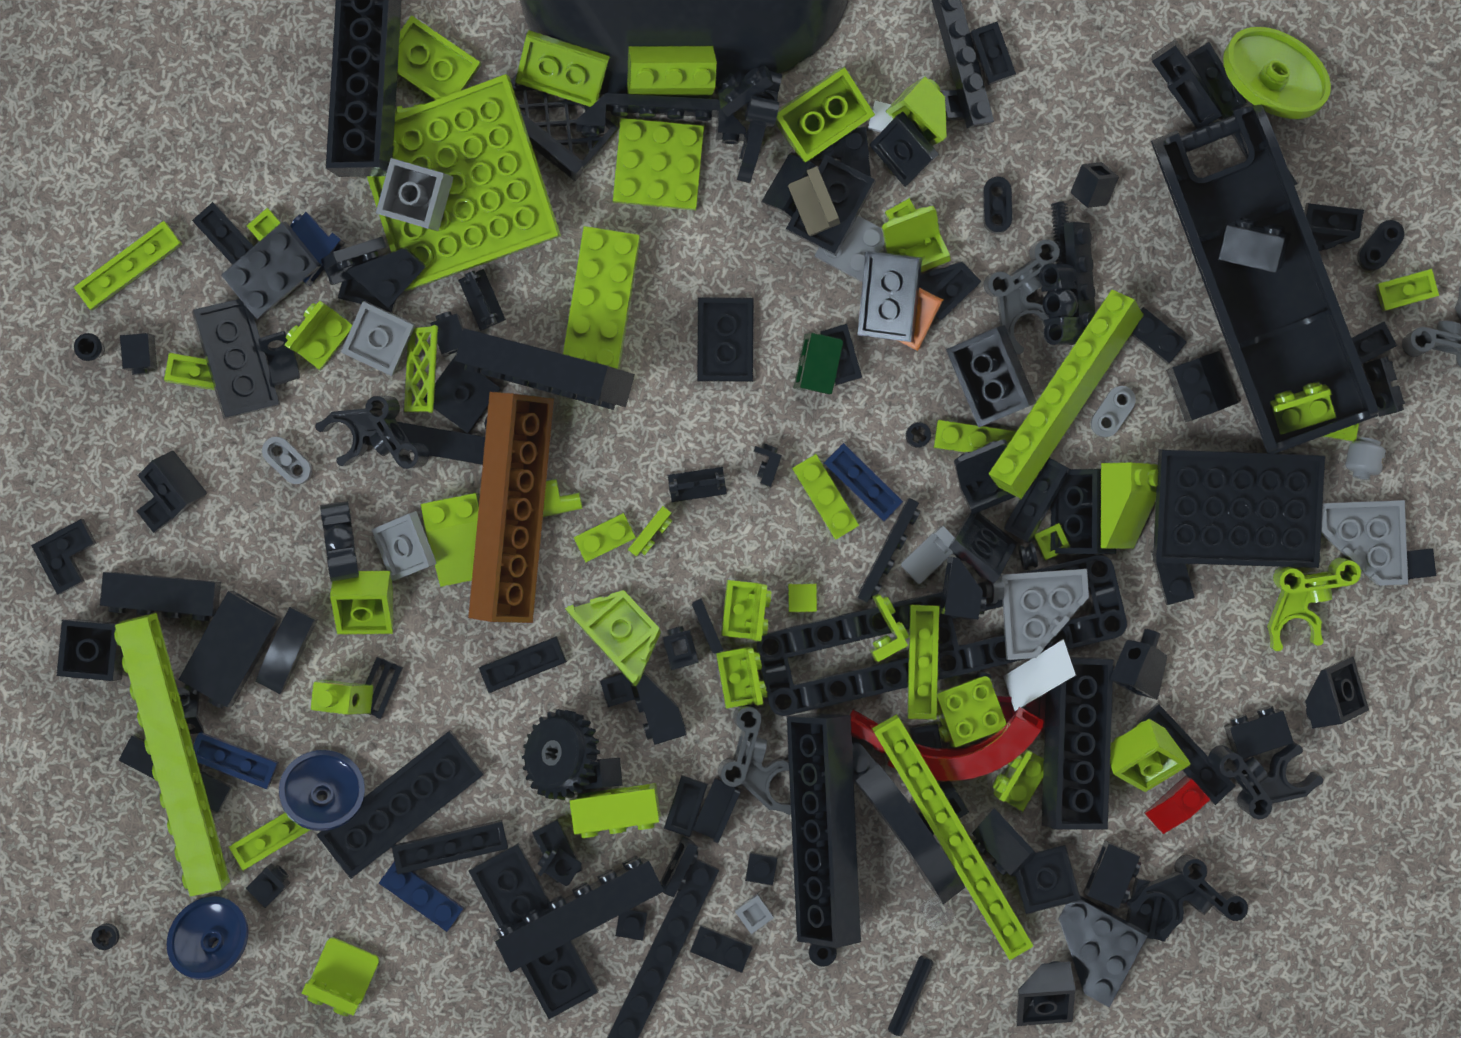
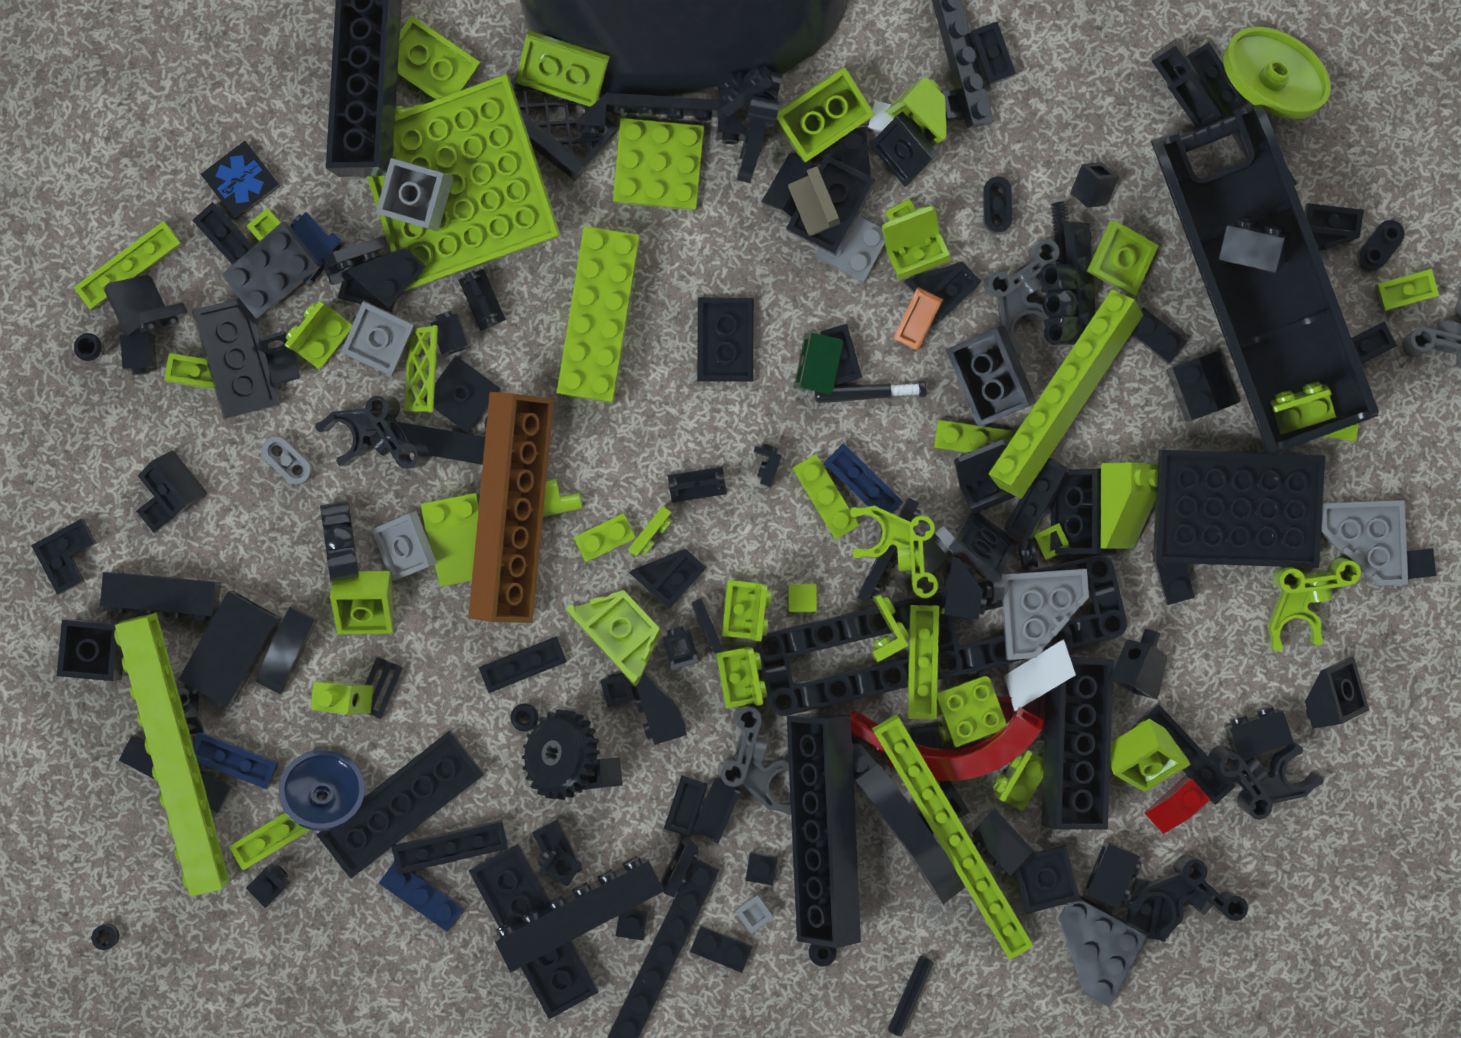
(141, 306): none -> black bracket
(197, 929): dark blue dish -> none
(240, 180): none -> black tile
(341, 977): lime bracket -> none
(515, 717): none -> black plate
(544, 370): black brick -> none
(615, 810): lime brick -> none
(669, 576): none -> black wing
(672, 71): lime slope -> none
(870, 391): none -> black piece
(889, 296): tile -> none
(909, 436): black bush -> none
(909, 546): none -> lime piece
(1047, 995): black slope -> none
(1113, 411): light grey plate -> none
(1122, 258): none -> lime plate
(1365, 458): light grey head -> none
(1379, 375): black hinge -> none

